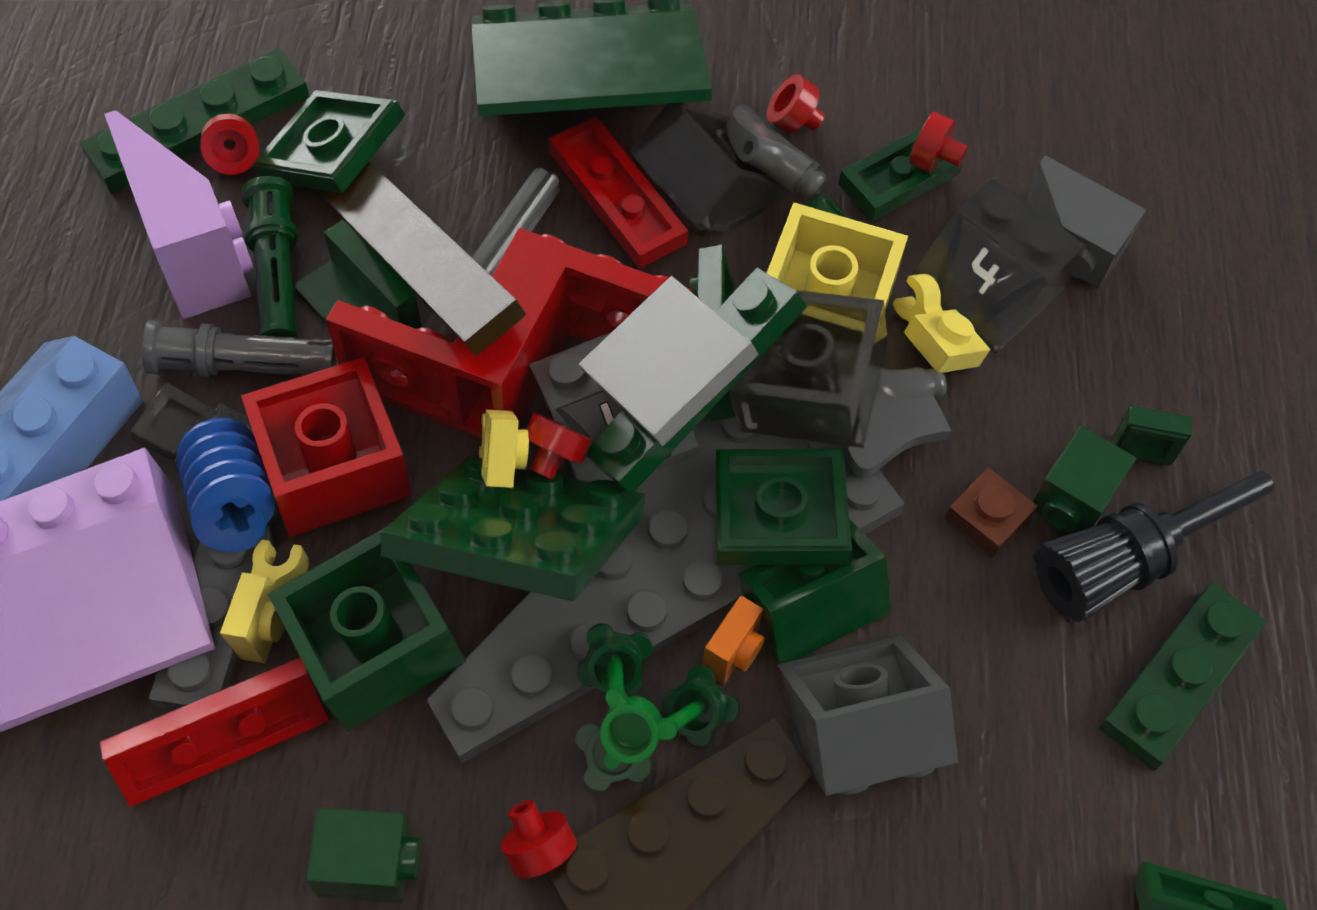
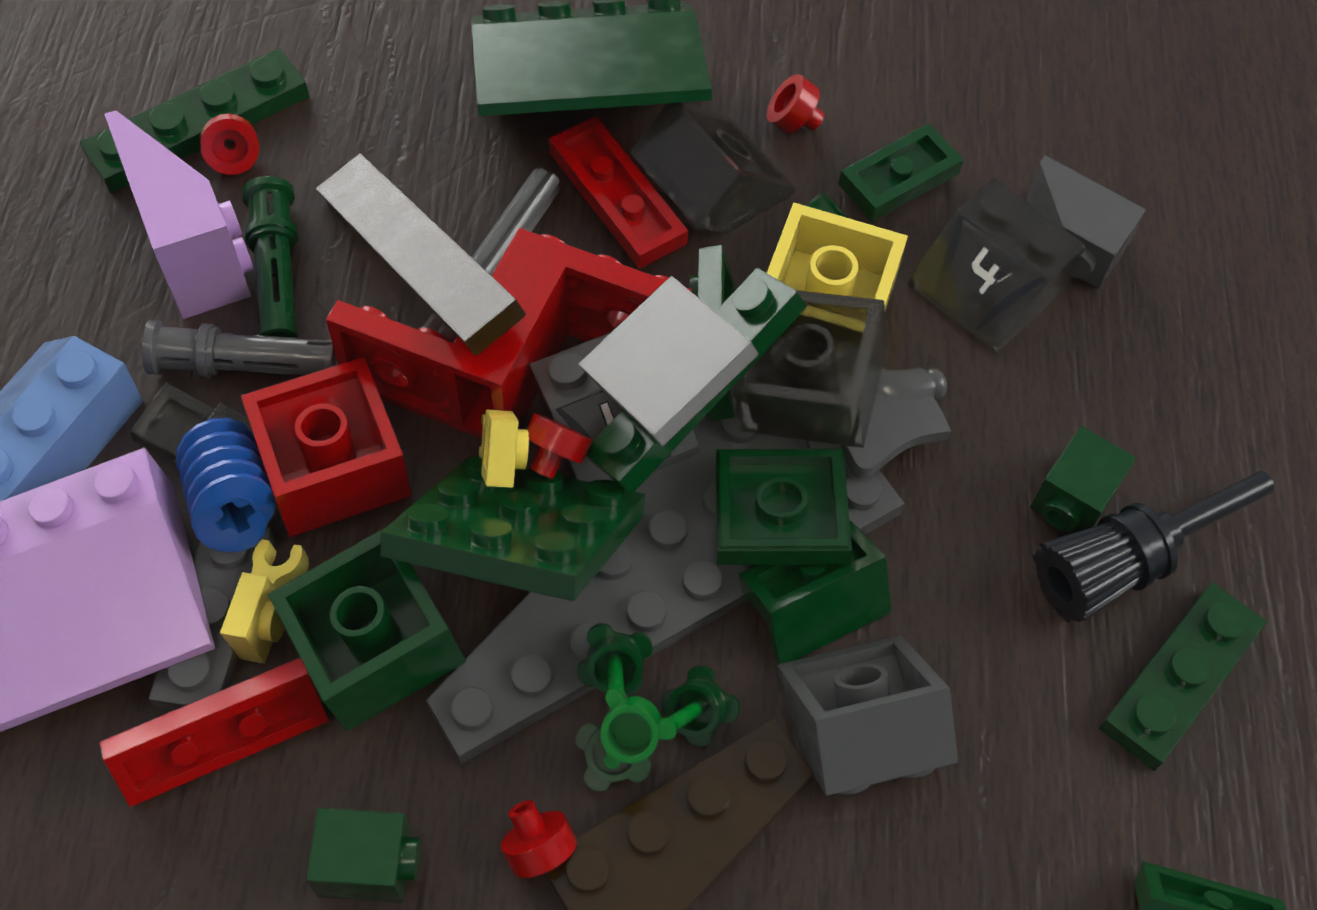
(329, 140): dark green plate -> none
(357, 278): dark green panel -> none
(735, 641): orange plate -> none
(771, 153): dark grey arm -> none
(936, 144): red tile -> none
(940, 336): light yellow plate -> none
(991, 511): copper plate -> none
(1153, 434): dark green tile -> none

